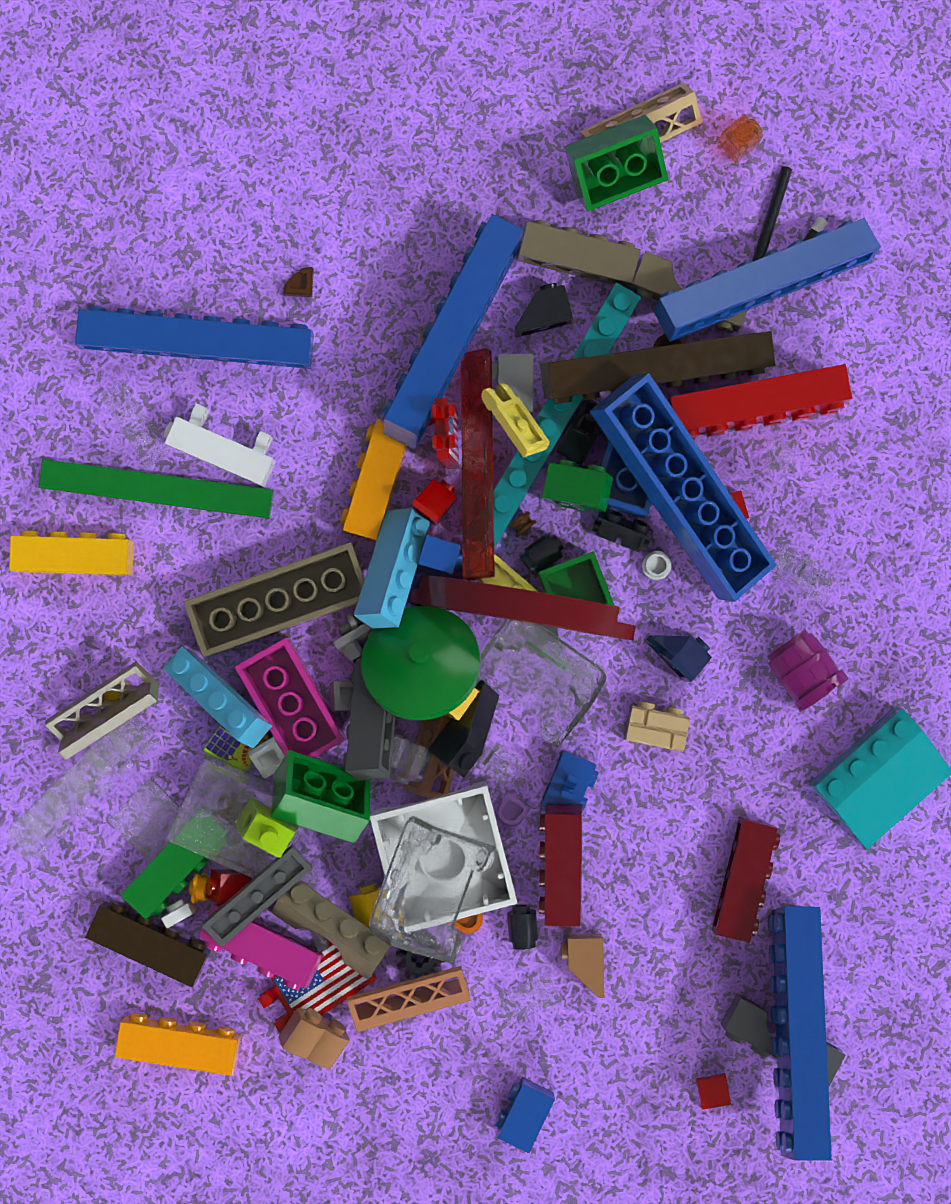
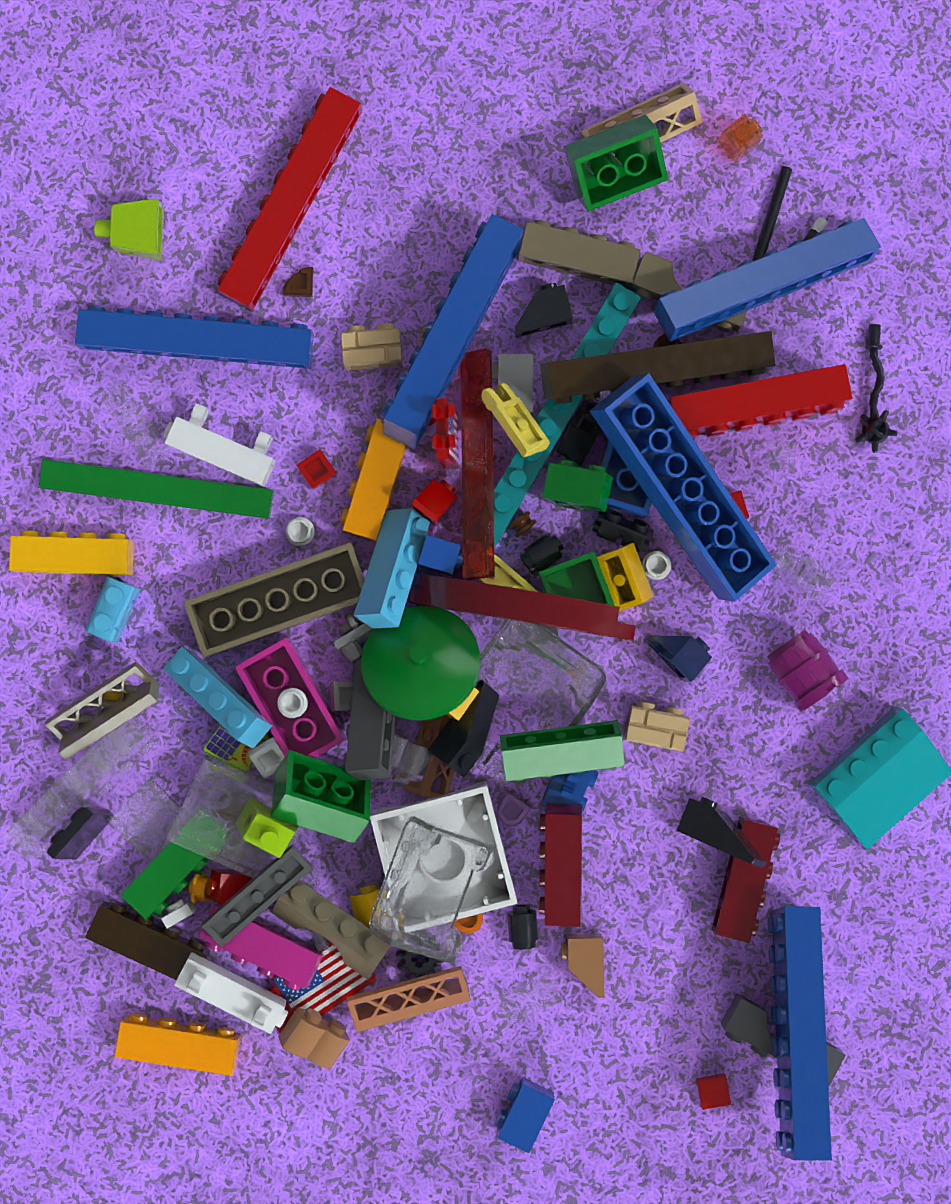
(84, 828): none -> black tile
(112, 610): none -> medium azure brick
(134, 228): none -> lime torso
(232, 993): none -> white brick
(290, 198): none -> red brick
(292, 703): none -> white plate
(300, 531): none -> white plate
(316, 469): none -> red plate
(372, 347): none -> tan brick
(562, 750): none -> brick
(625, 577): none -> yellow brick
(715, 828): none -> black slope
(875, 428): none -> black piece

